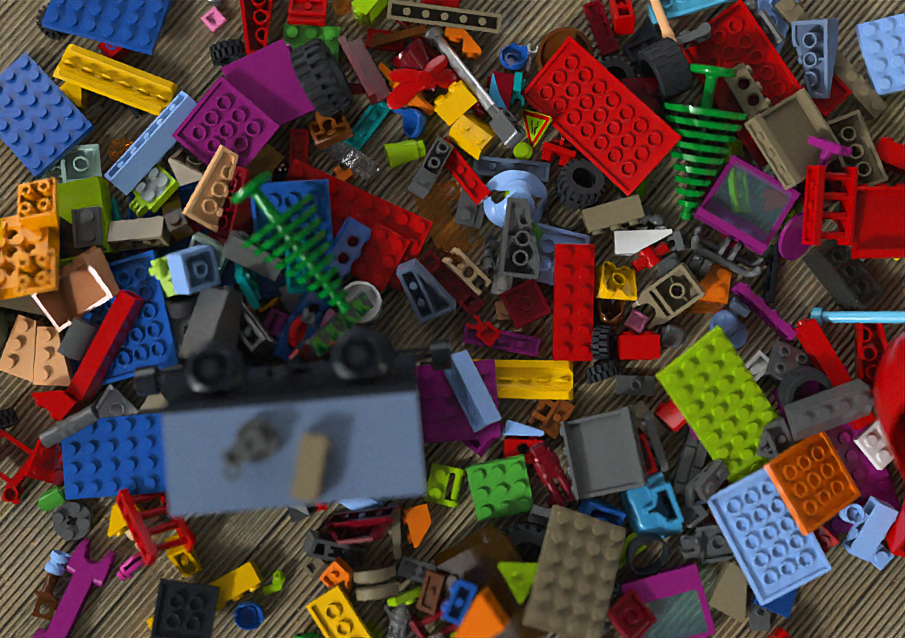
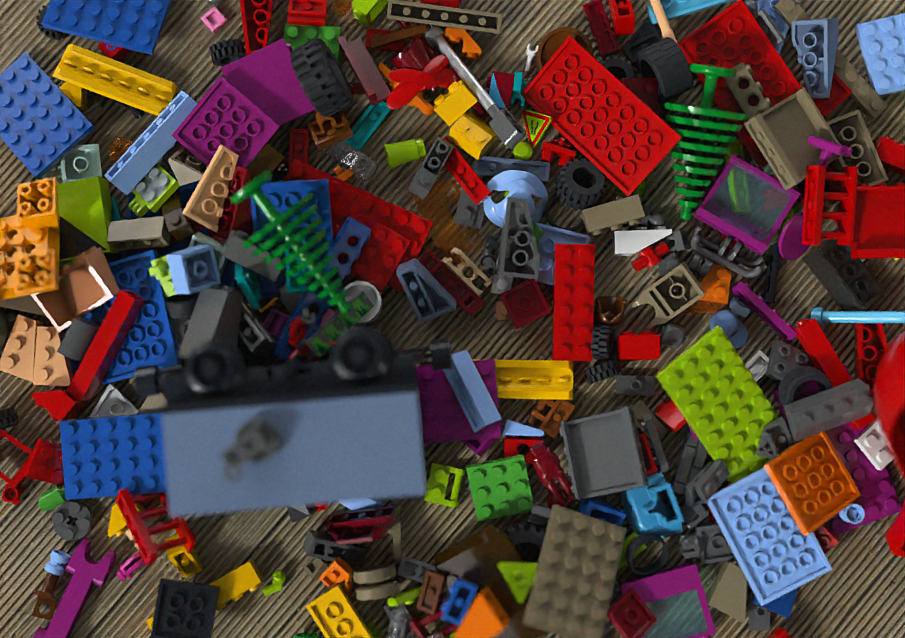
(69, 426): dark grey axle -> none
(87, 227): dark grey plate -> none
(248, 615): blue hair -> none
(310, 467): dark tan brick -> none
(413, 121): blue hat -> none
(418, 521): orange slope -> none
(485, 332): red plate -> none
(507, 342): magenta plate -> none
(514, 56): blue hair -> none
(614, 282): yellow slope -> none
(636, 321): bright pink tile -> none
(688, 39): dark grey plate -> none
(867, 535): light blue brick -> none
(881, 557): light blue plate -> none

